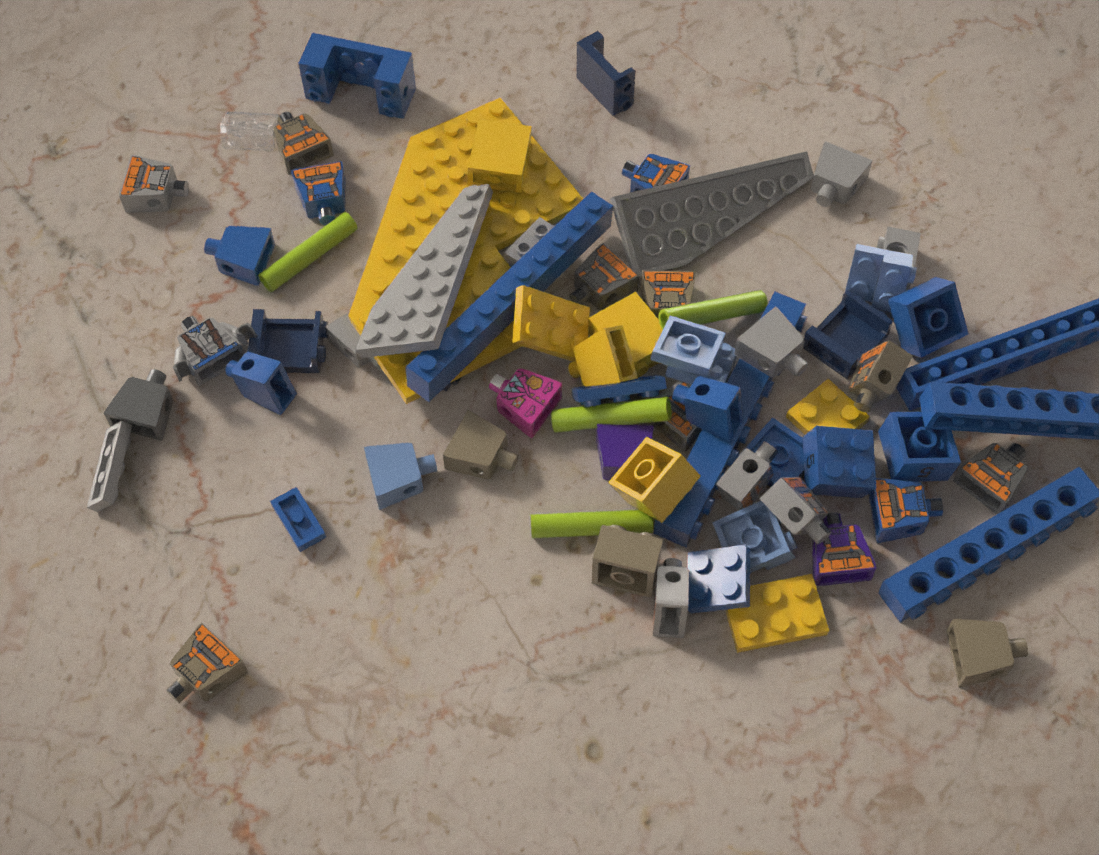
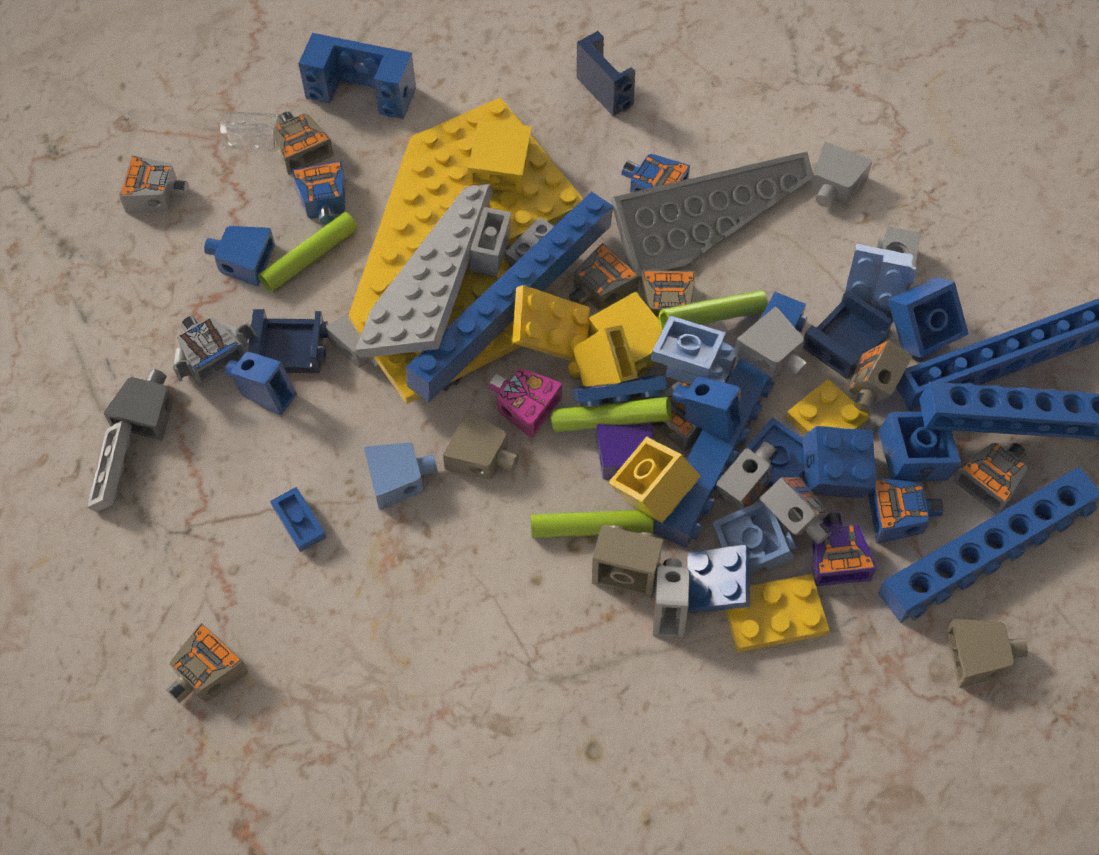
(490, 241): none -> light grey brick

